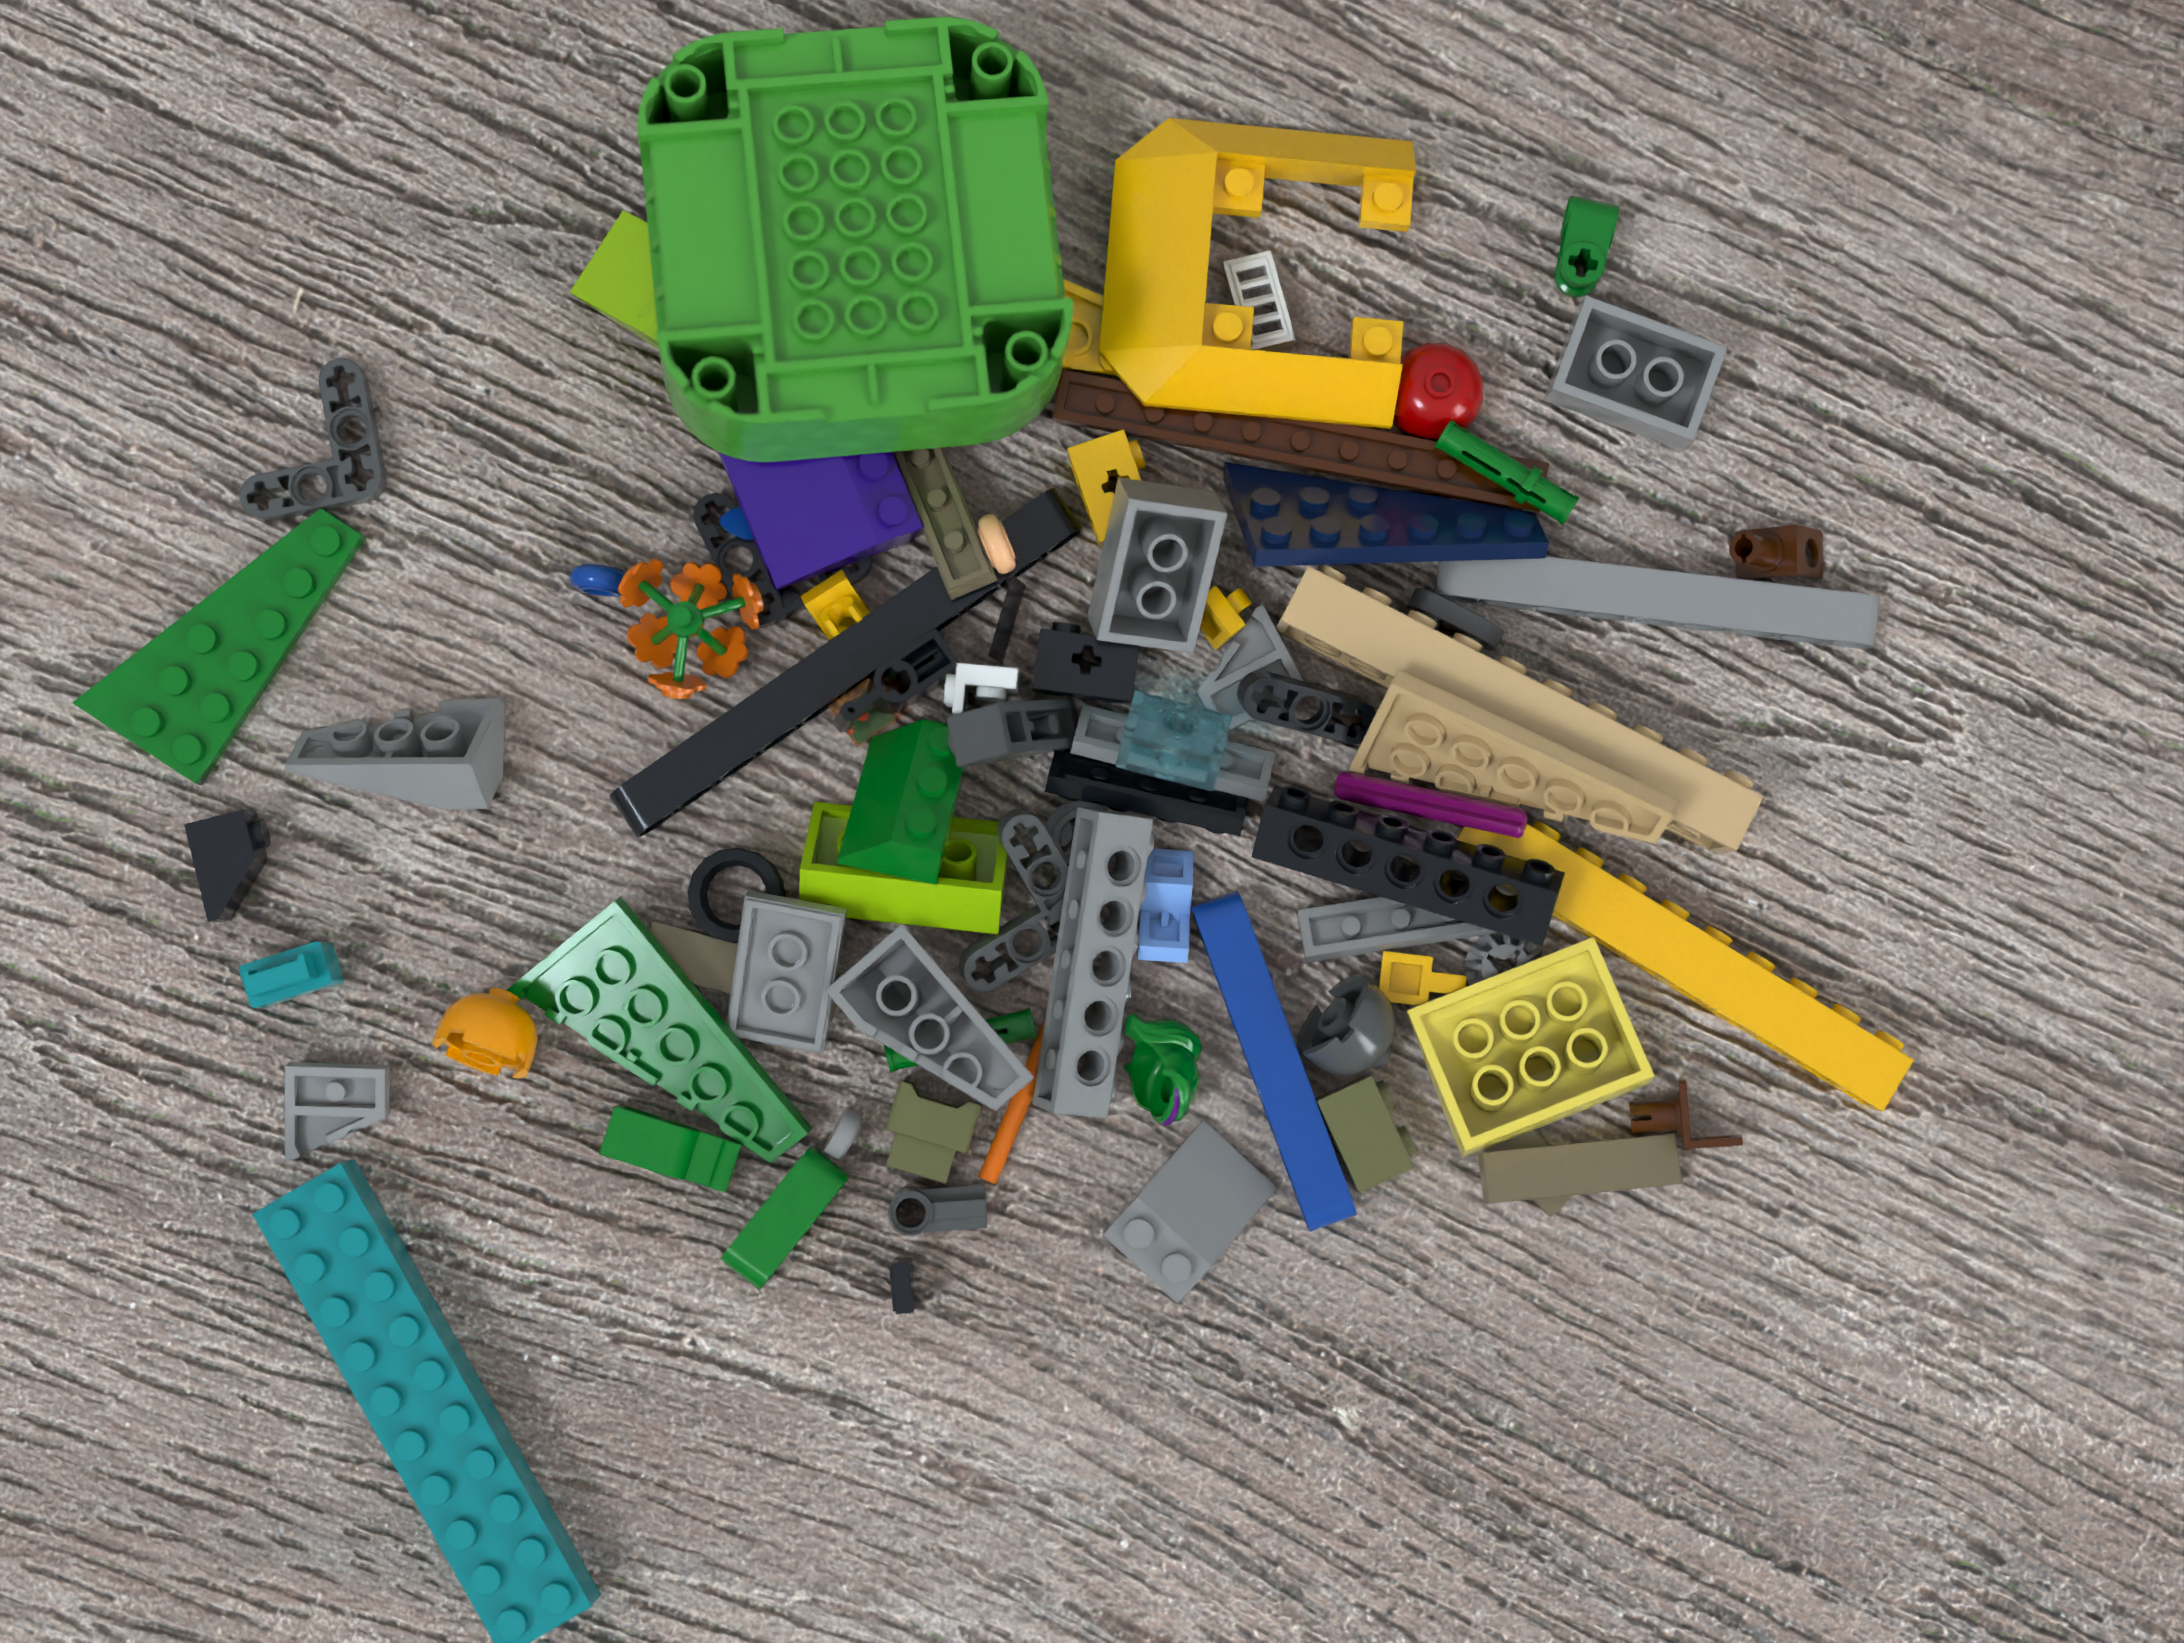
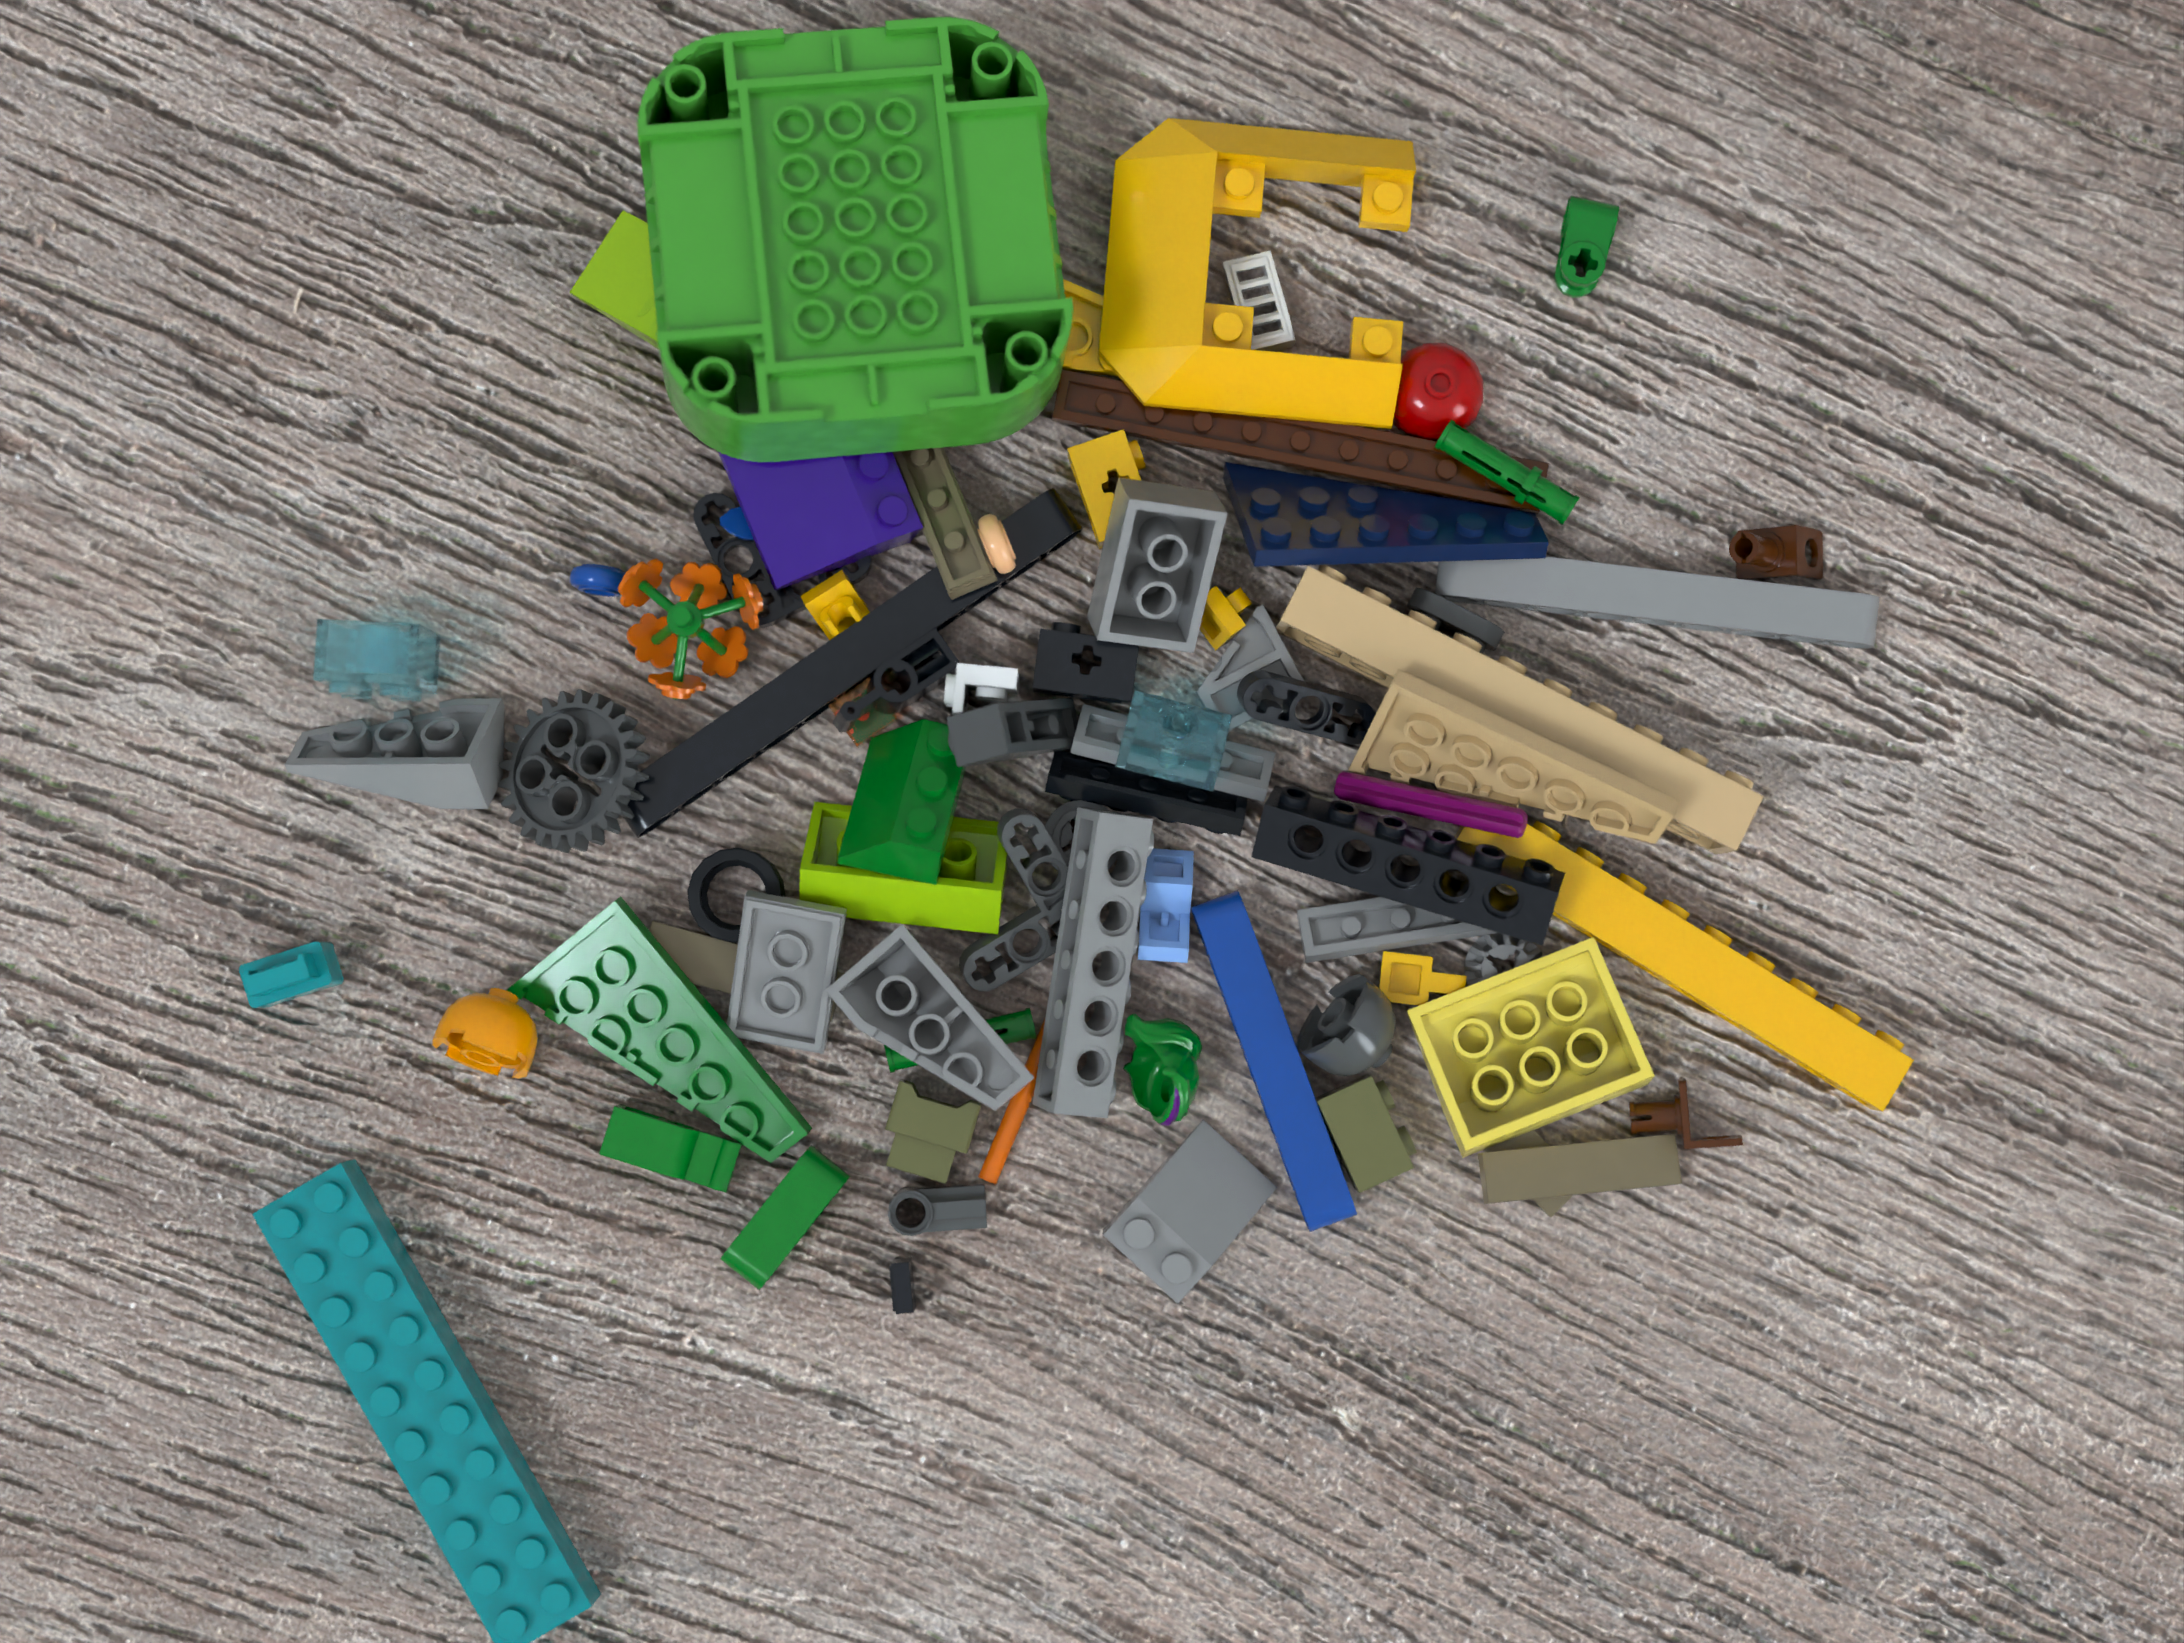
(209, 668): green wing -> none
(227, 859): black slope -> none
(331, 1102): light grey wing -> none
(336, 471): dark grey beam -> none
(376, 656): none -> clear light blue brick
(547, 808): none -> dark grey gear
(843, 1133): light grey tile -> none
(1006, 620): black sticker -> none
(1635, 373): light grey brick -> none

